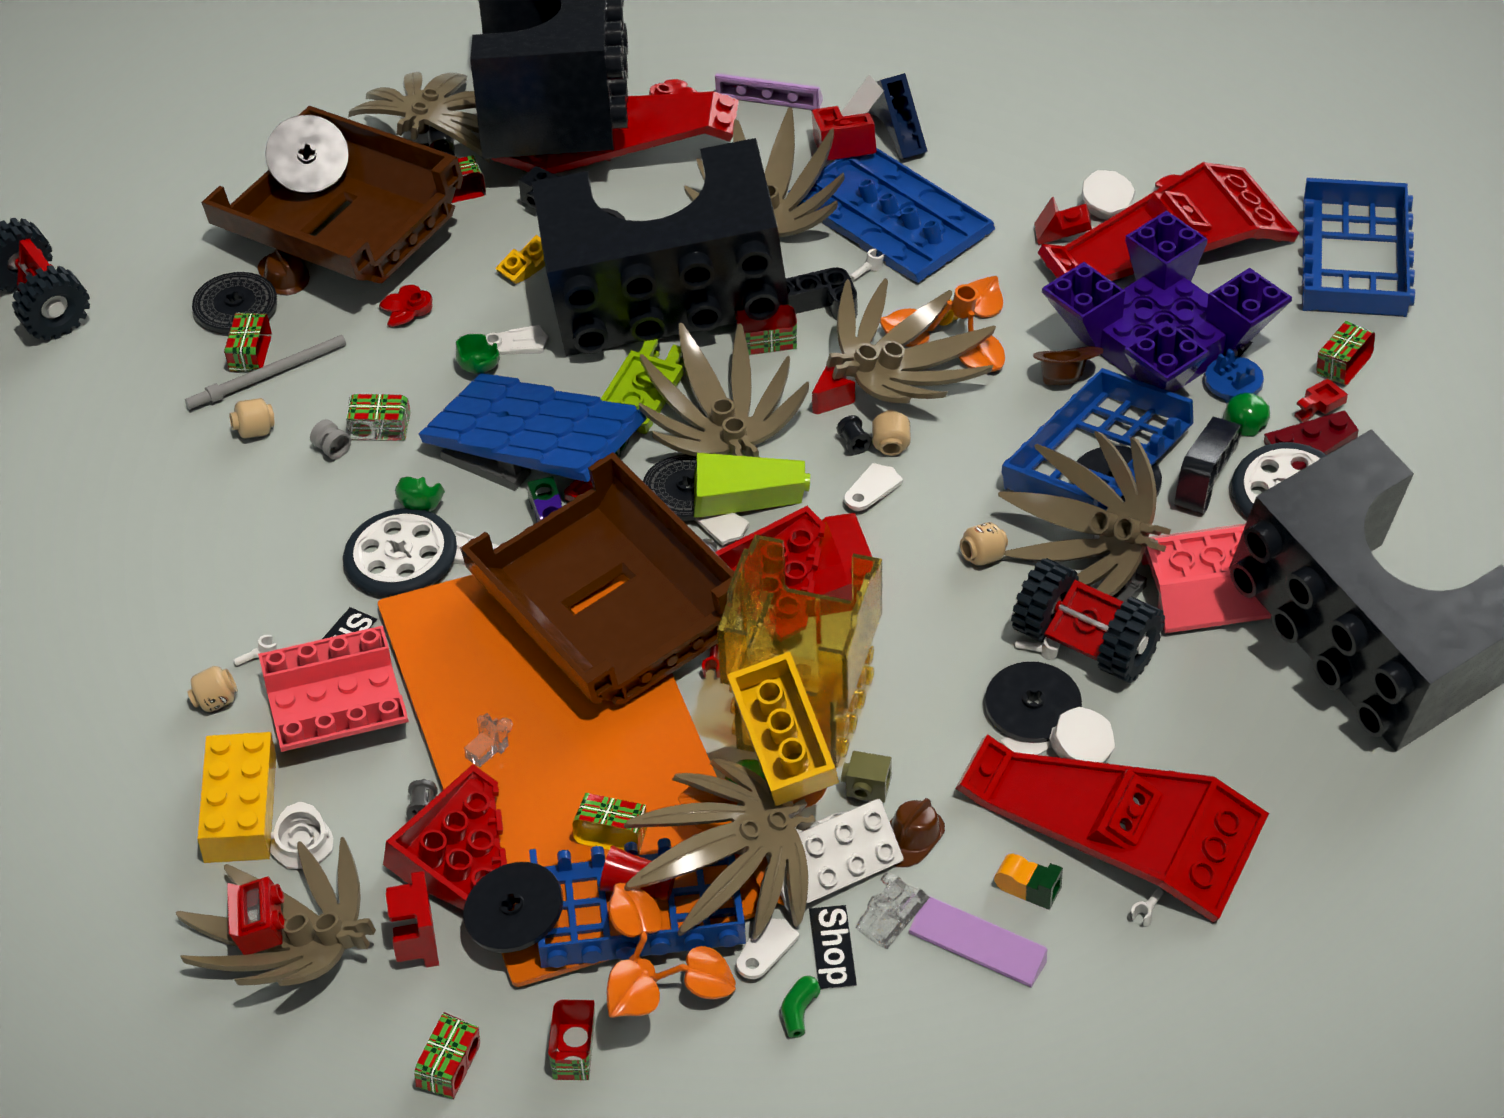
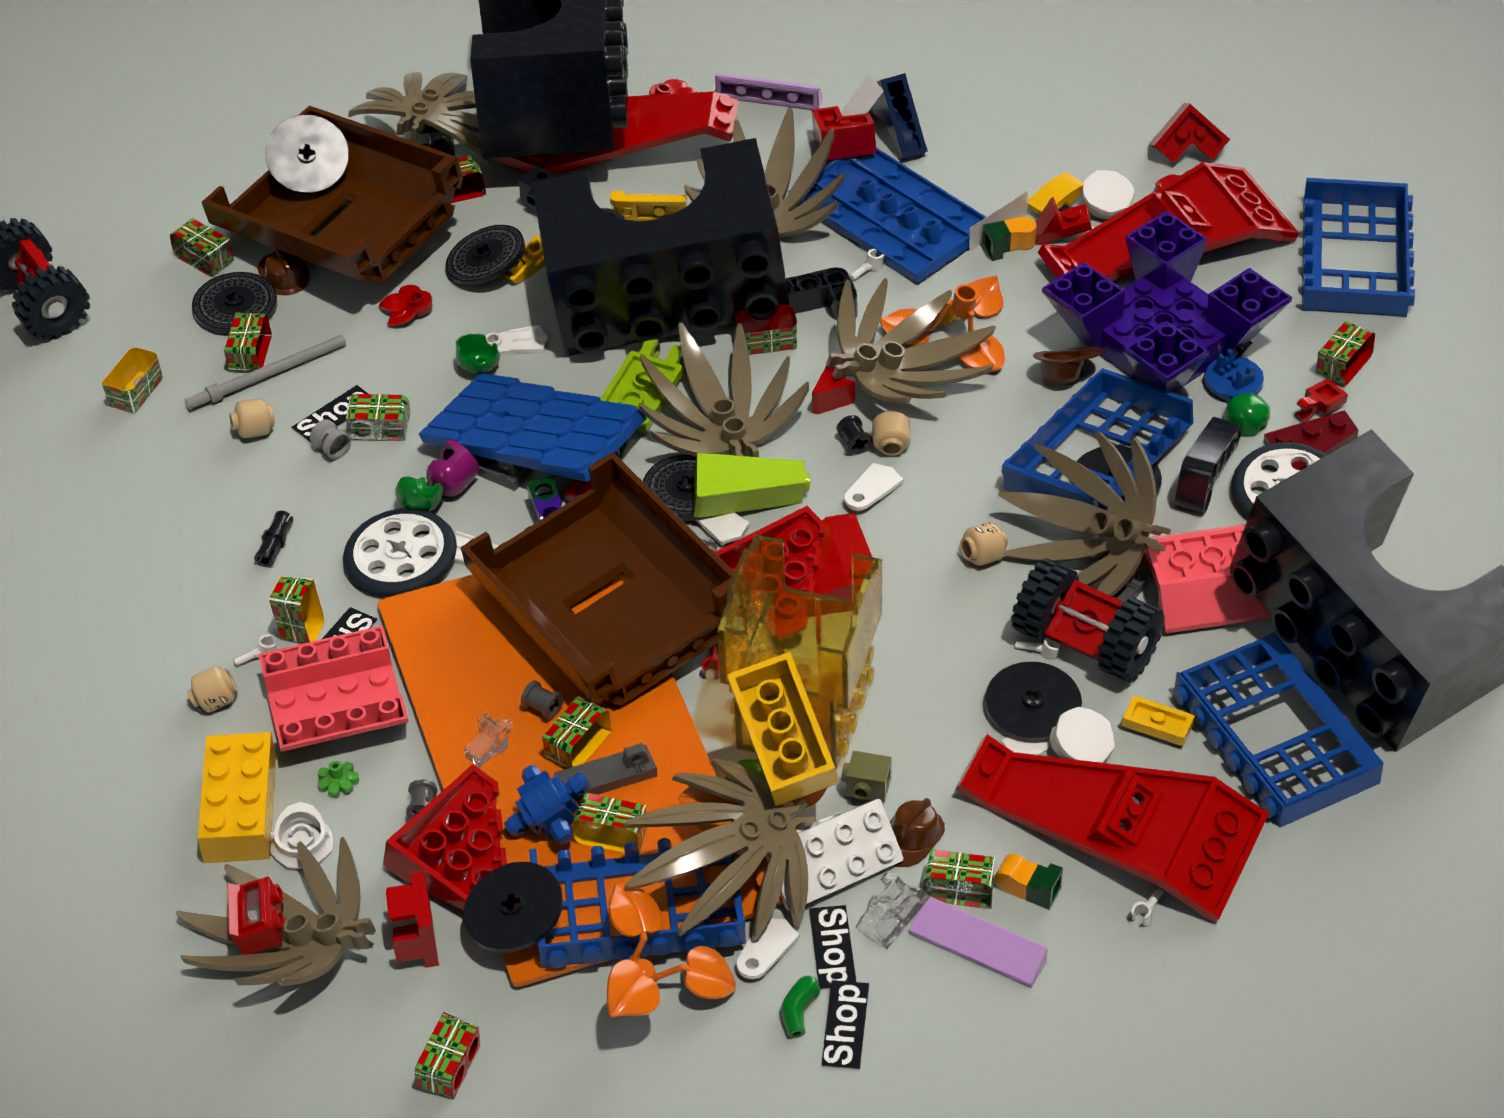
(124, 371): none -> piece
(201, 247): none -> piece
(273, 538): none -> black pin
(297, 609): none -> piece
(334, 411): none -> black sticker
(337, 778): none -> bright green plant
(452, 472): none -> magenta helmet
(485, 255): none -> black piece
(542, 700): none -> dark grey bush
(547, 804): none -> blue piece
(565, 1016): red piece -> none
(574, 735): none -> piece
(614, 771): none -> dark grey hinge
(622, 866): red plant -> none
(646, 206): none -> yellow plate
(845, 1024): none -> black sticker
(960, 878): none -> piece
(1008, 236): none -> leg
(1013, 209): none -> white sticker
(1063, 188): none -> yellow slope
(1158, 720): none -> yellow plate
(1185, 128): none -> red panel
(1247, 766): none -> blue window

